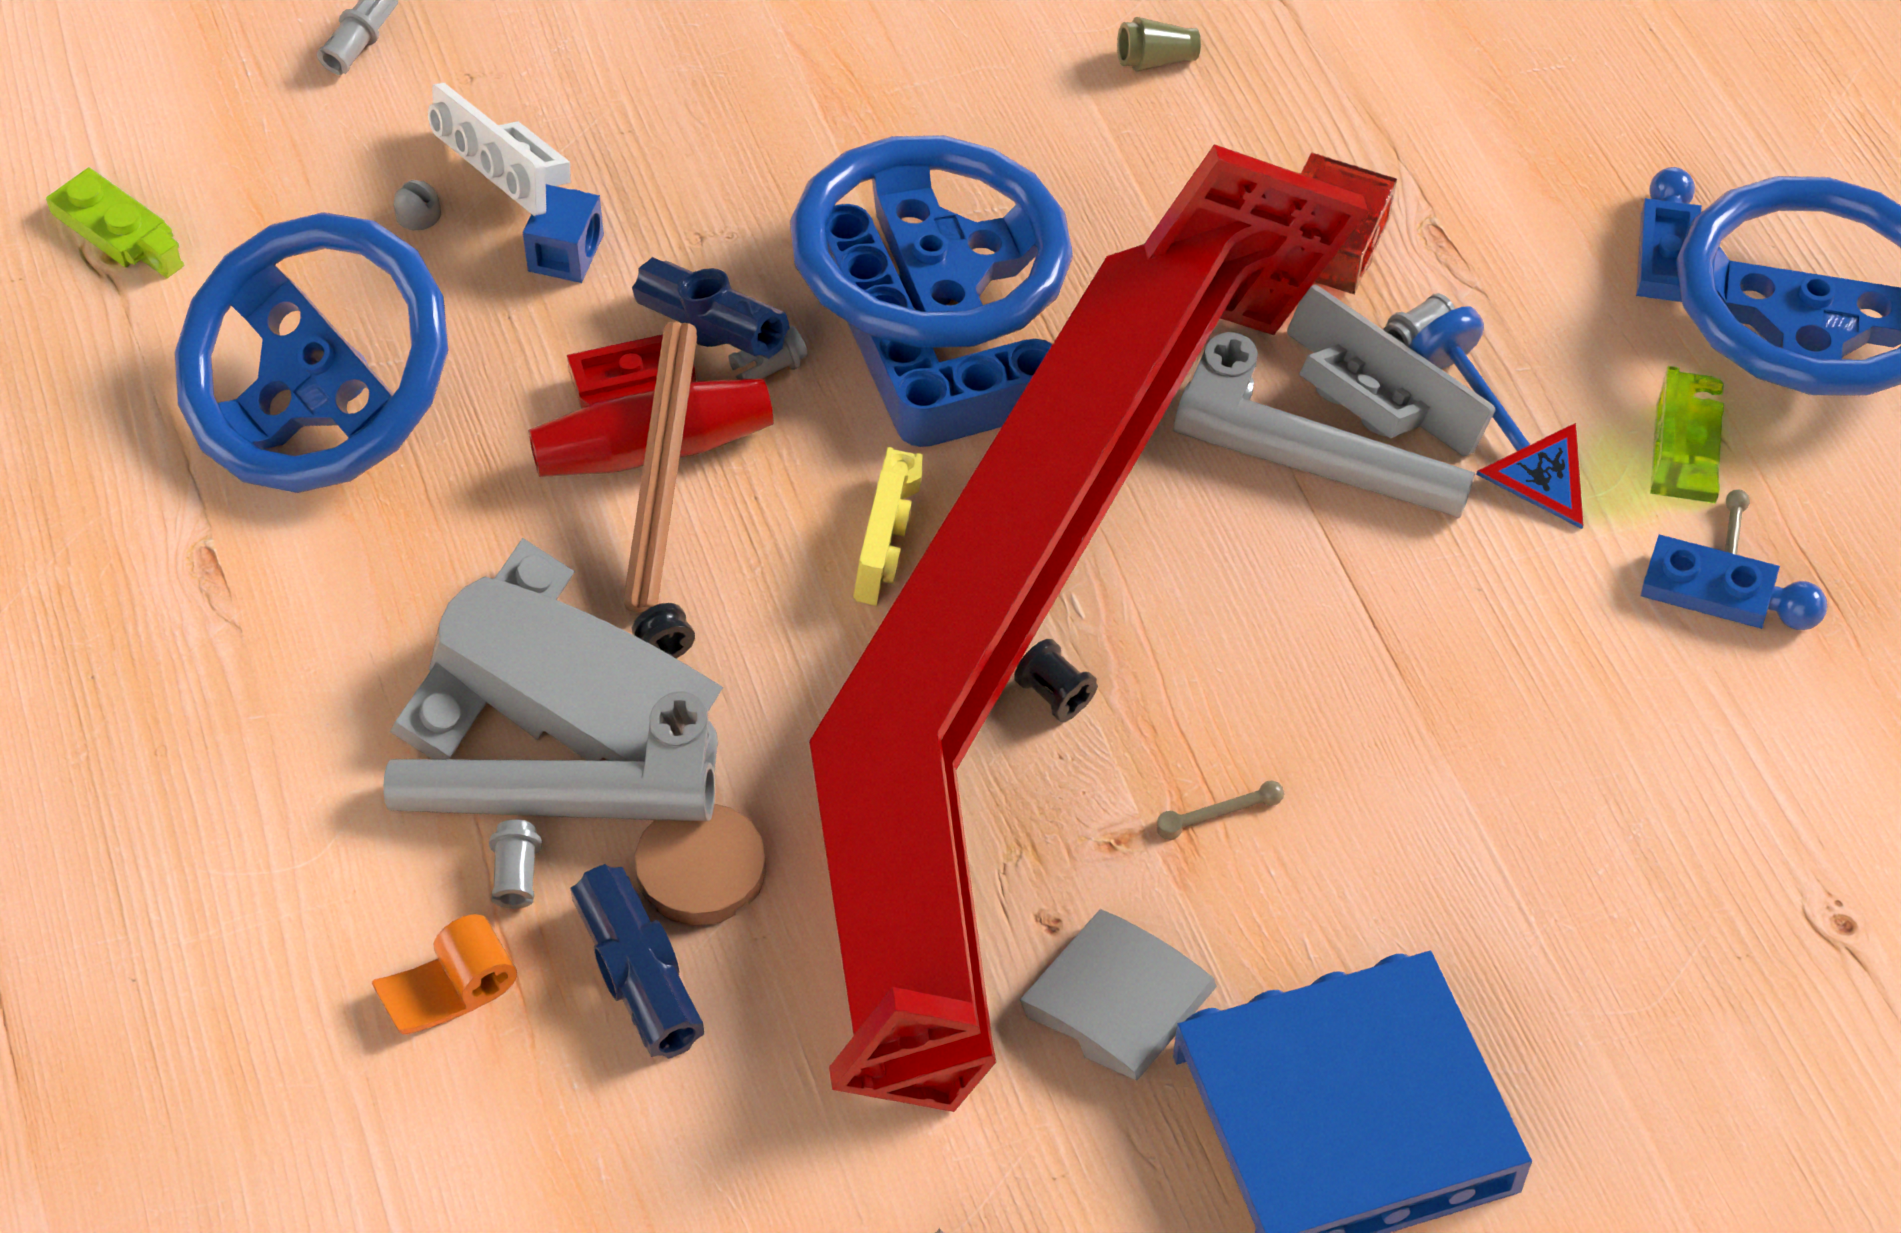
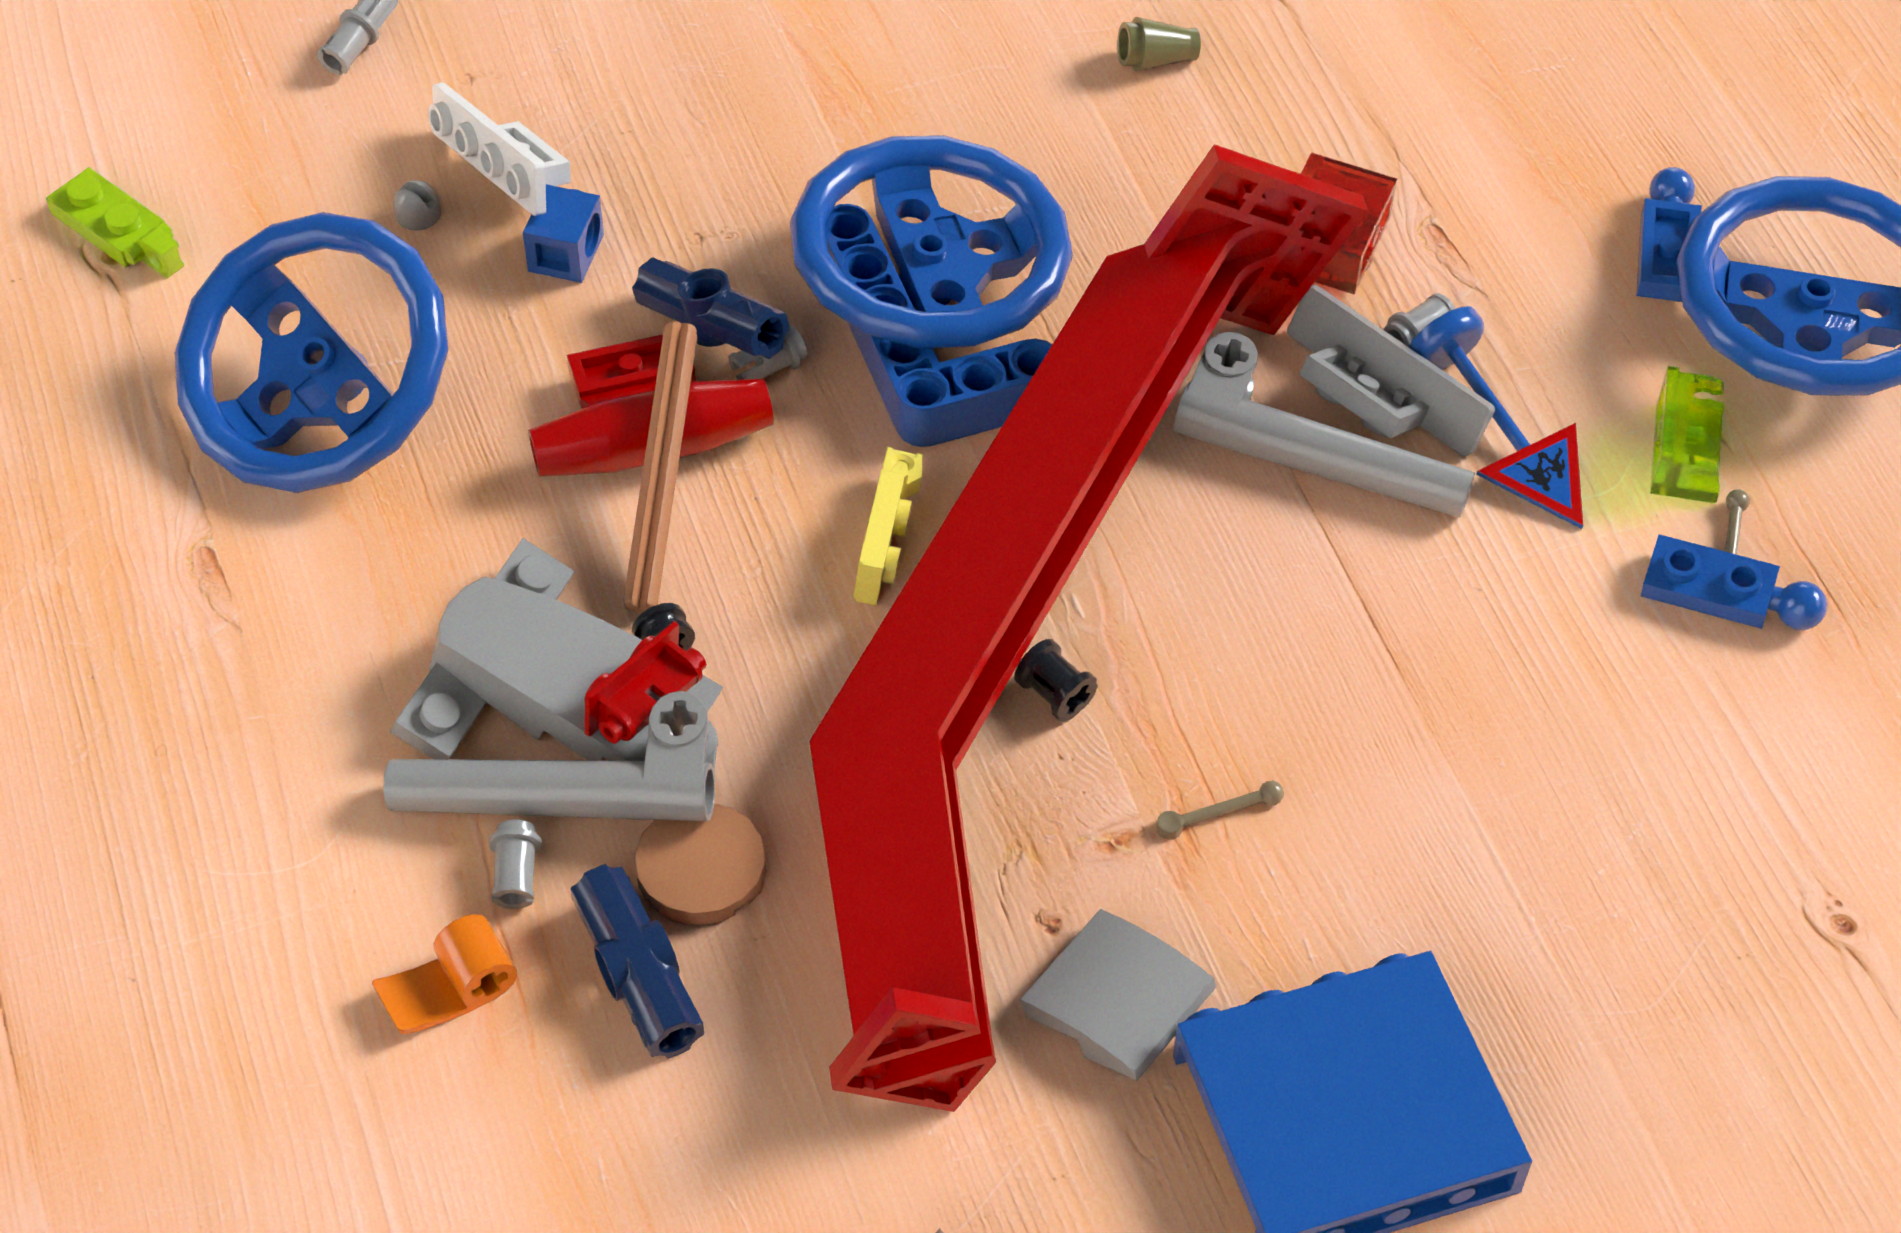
(621, 700): none -> red hinge

